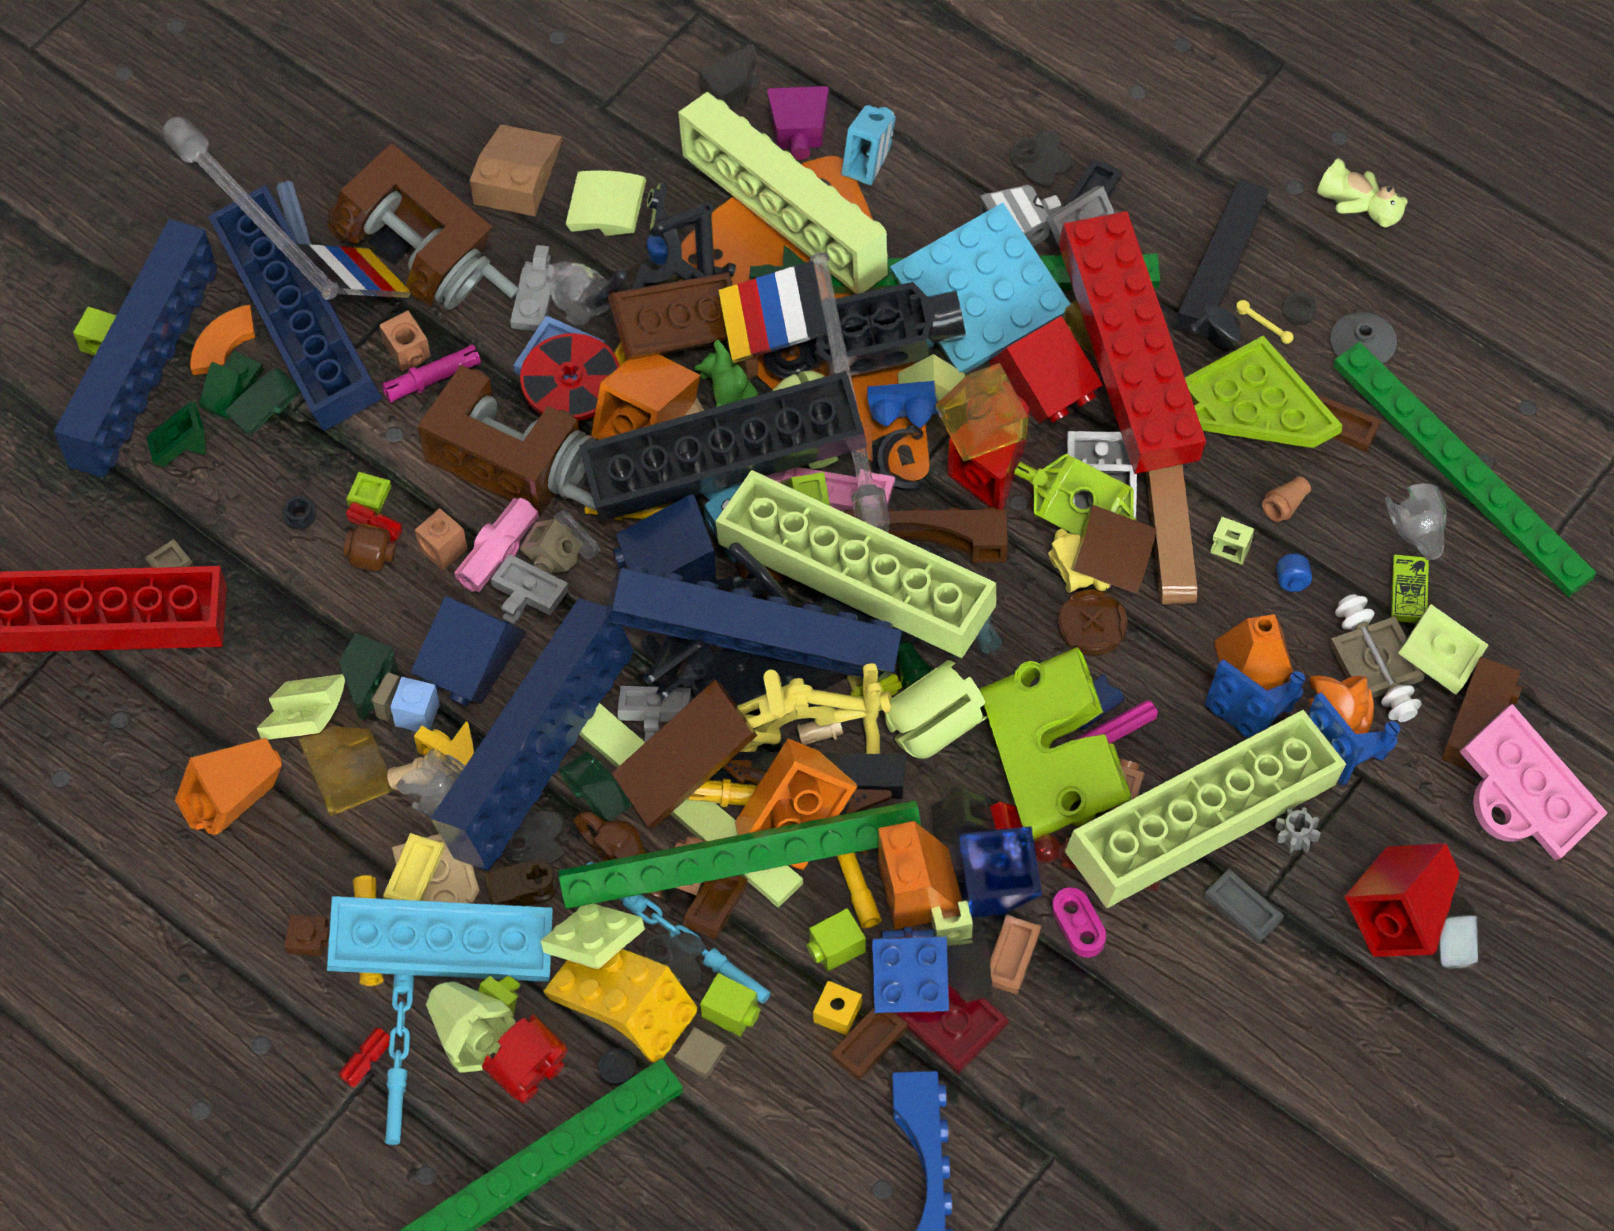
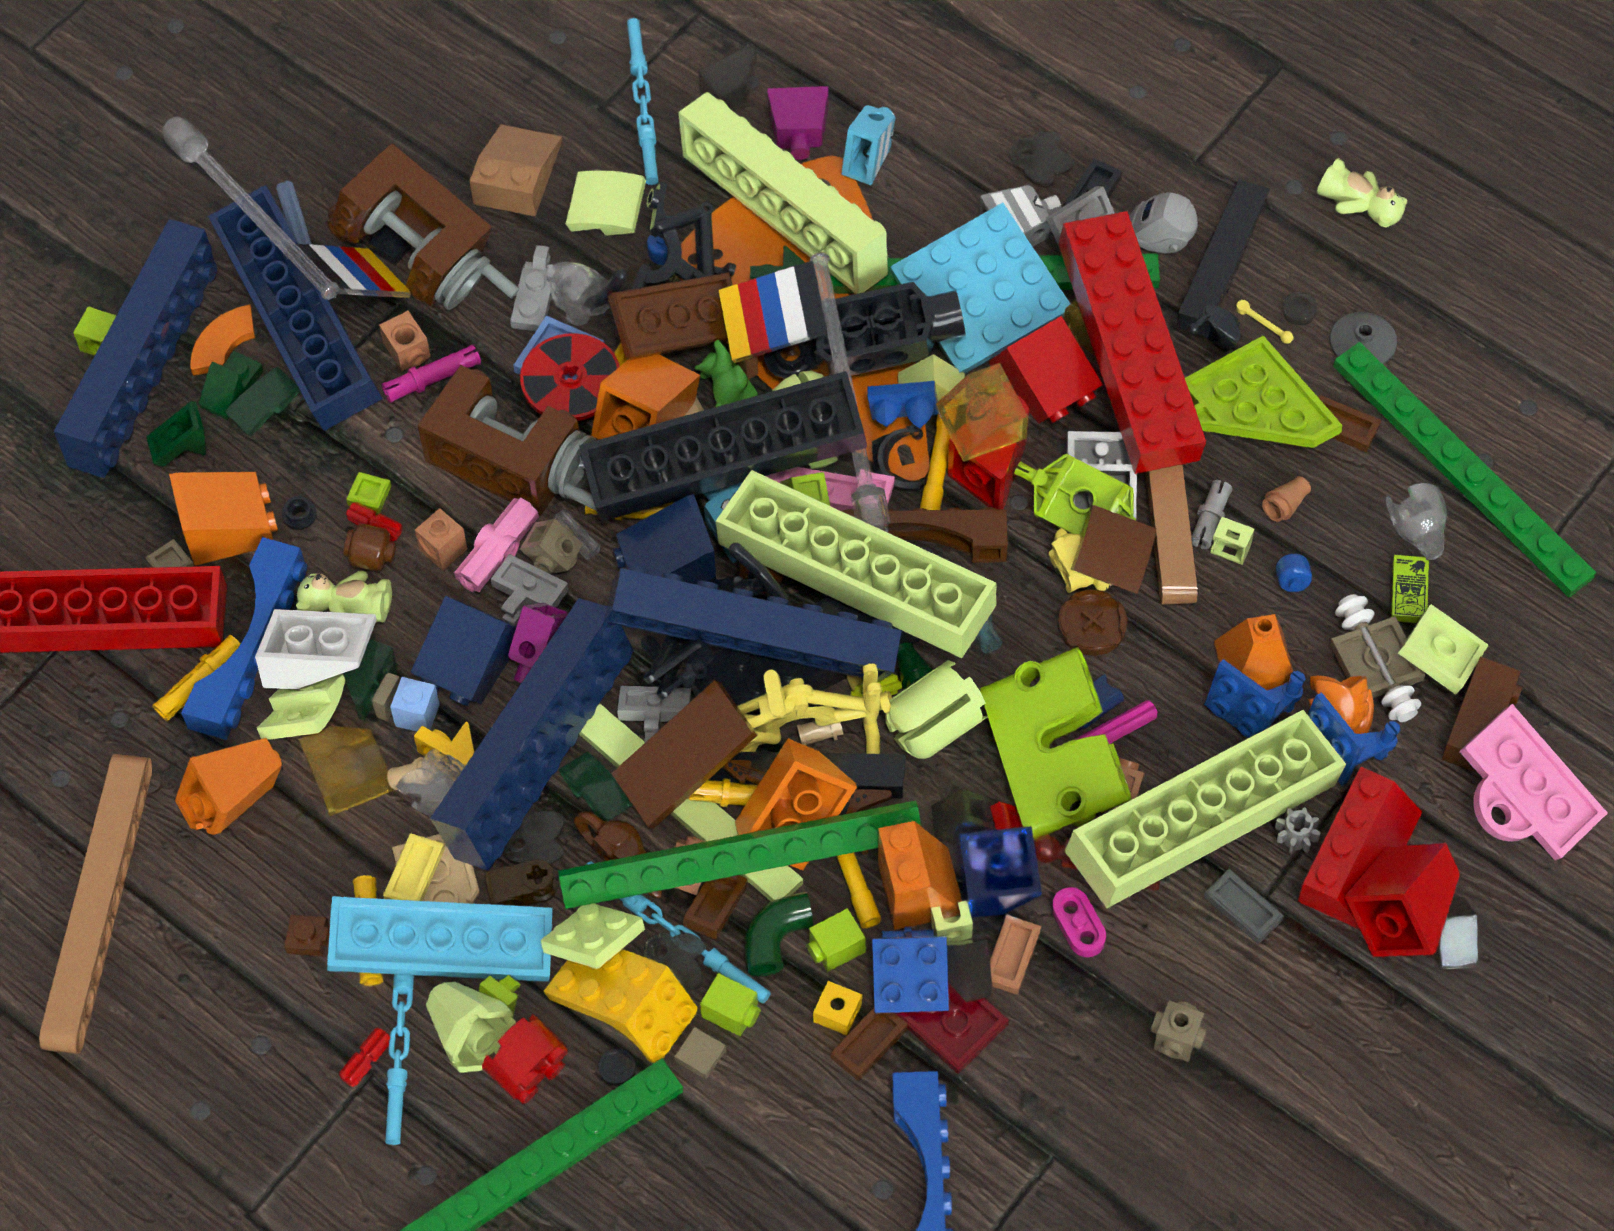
(96, 904): none -> medium nougat beam
(177, 696): none -> yellow pin
(218, 698): none -> blue arch
(222, 513): none -> orange slope
(311, 646): none -> white slope
(348, 596): none -> yellowish green piece
(533, 632): none -> magenta torso
(646, 133): none -> medium azure piece
(769, 928): none -> dark green cylinder
(933, 489): none -> yellow piece
(1164, 223): none -> light grey helmet
(1179, 1030): none -> dark tan brick
(1210, 514): none -> light grey pin
(1369, 820): none -> red slope

